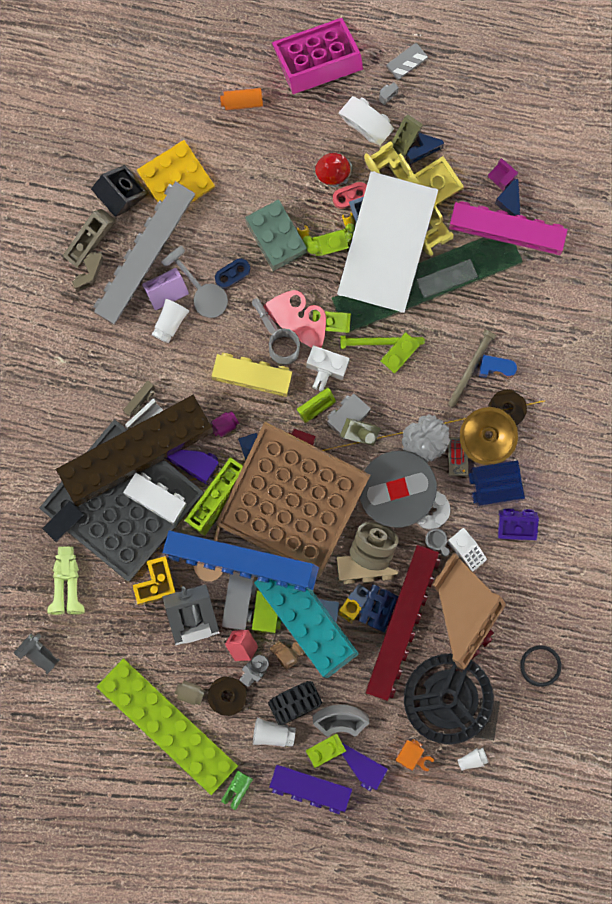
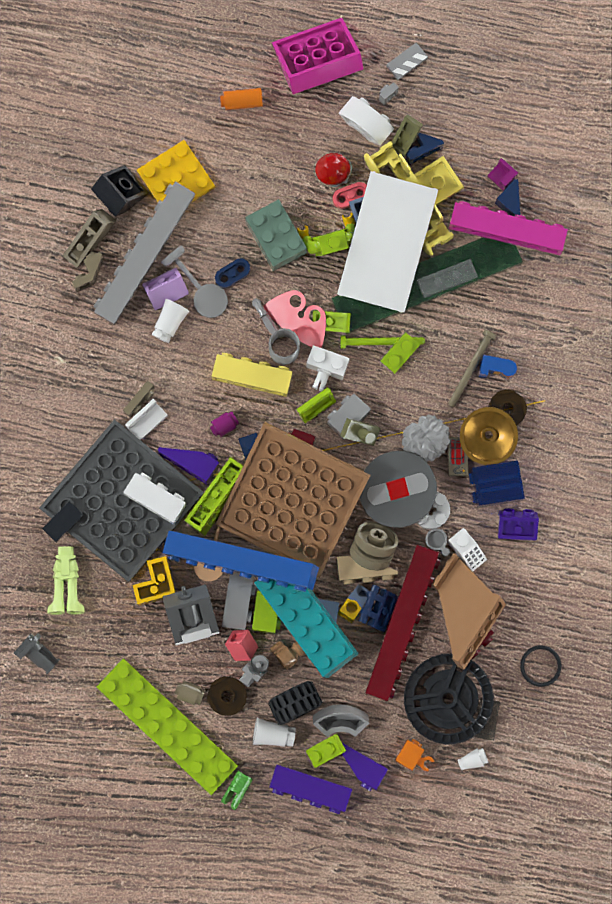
(134, 450): dark brown brick -> none

